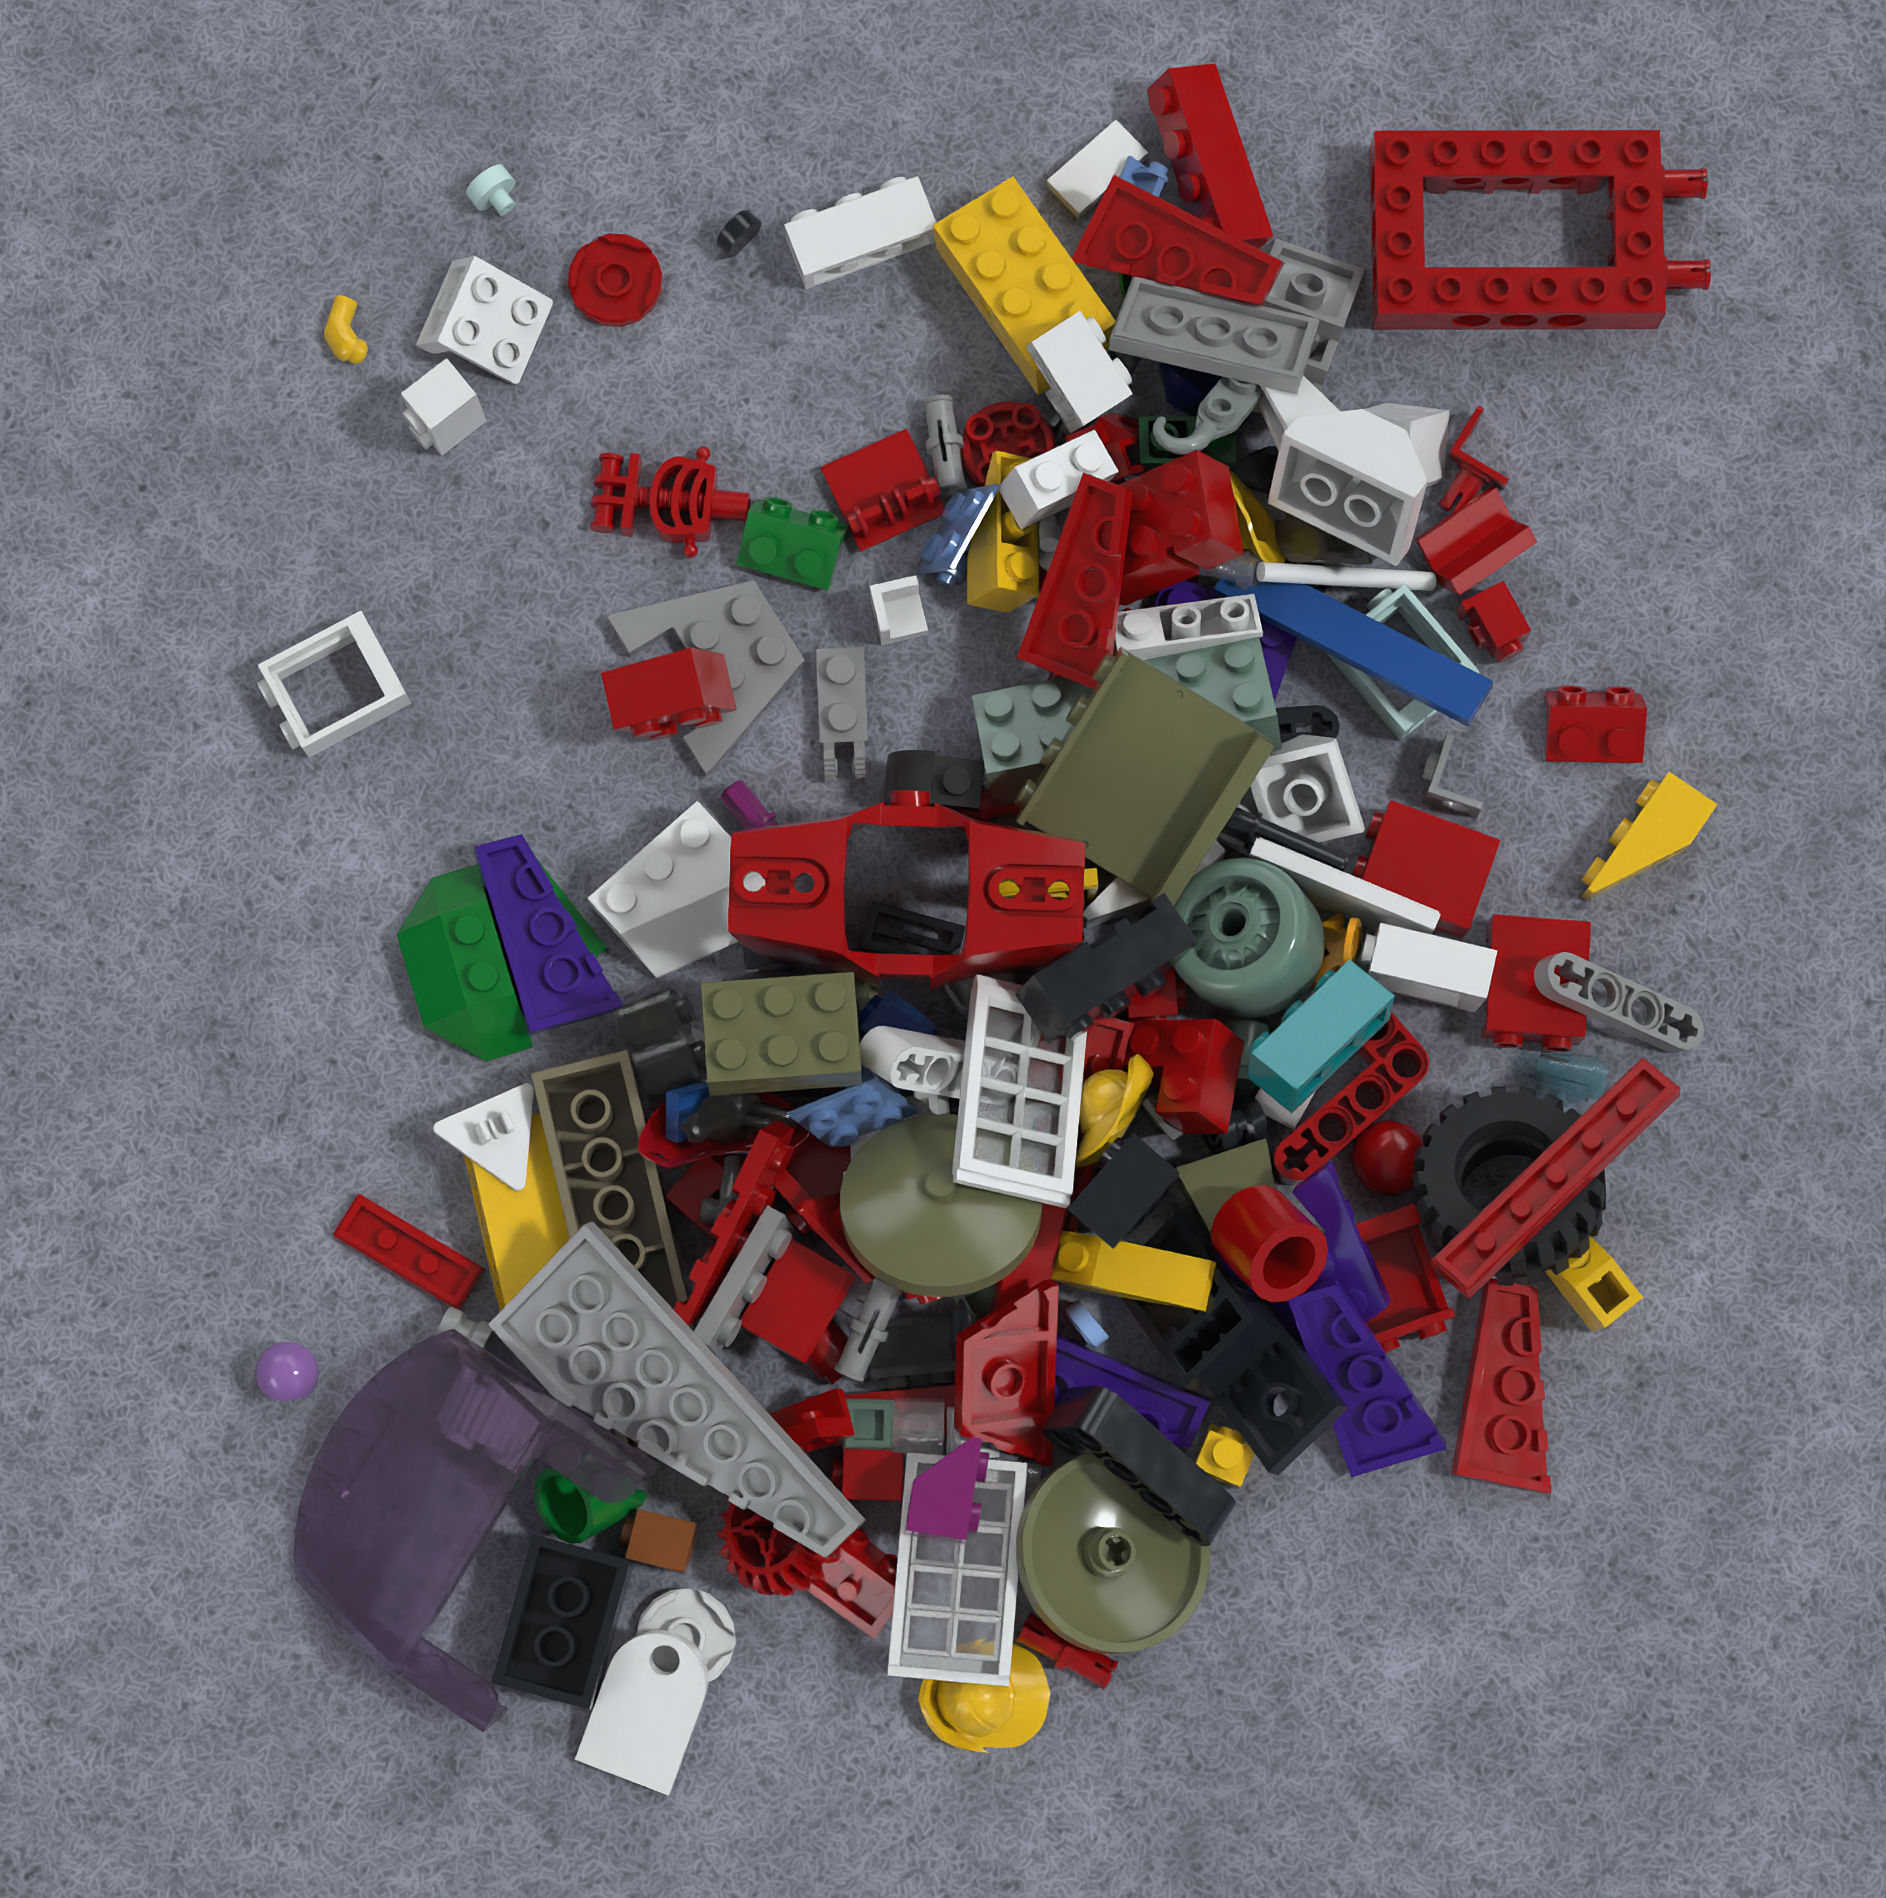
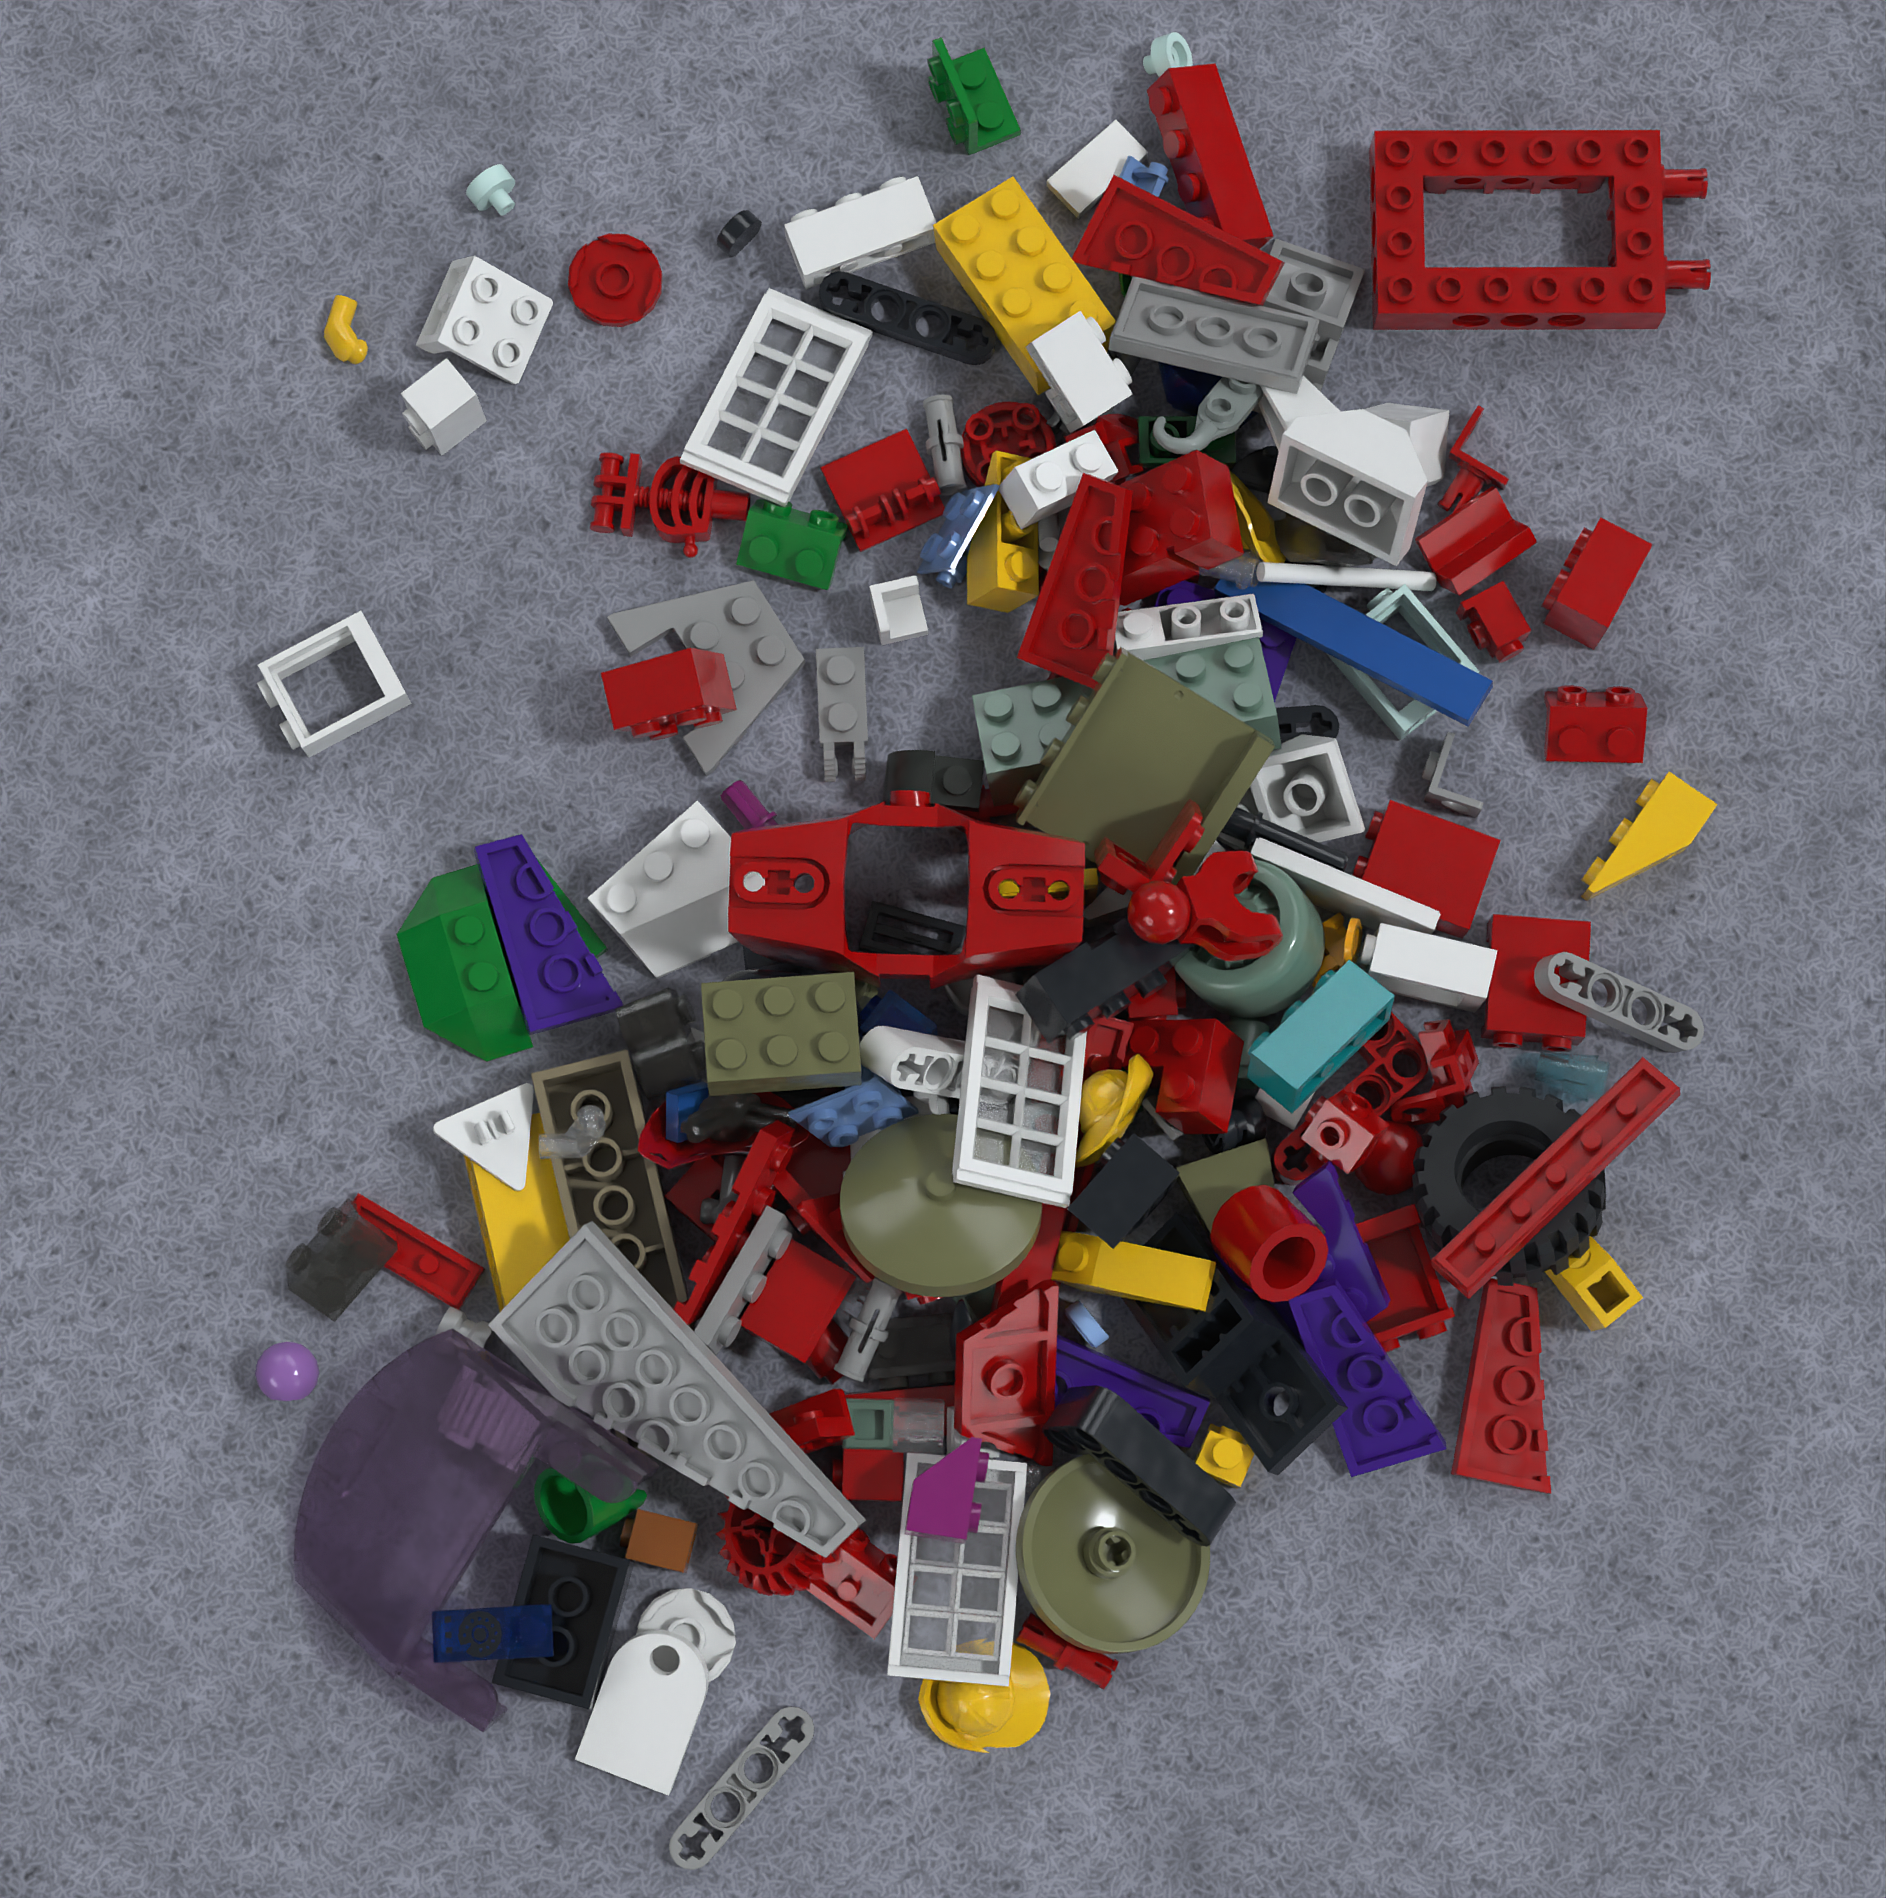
(338, 1260): none -> clear smoke bracket
(492, 1633): none -> clear blue slope
(578, 1139): none -> clear arm
(745, 1790): none -> light grey beam
(776, 397): none -> white piece
(910, 311): none -> black beam
(972, 97): none -> green bracket
(1126, 872): none -> red bracket
(1167, 52): none -> light aqua tile
(1206, 910): none -> red piece
(1343, 1130): none -> red brick
(1452, 1065): none -> red piece
(1600, 575): none -> red brick

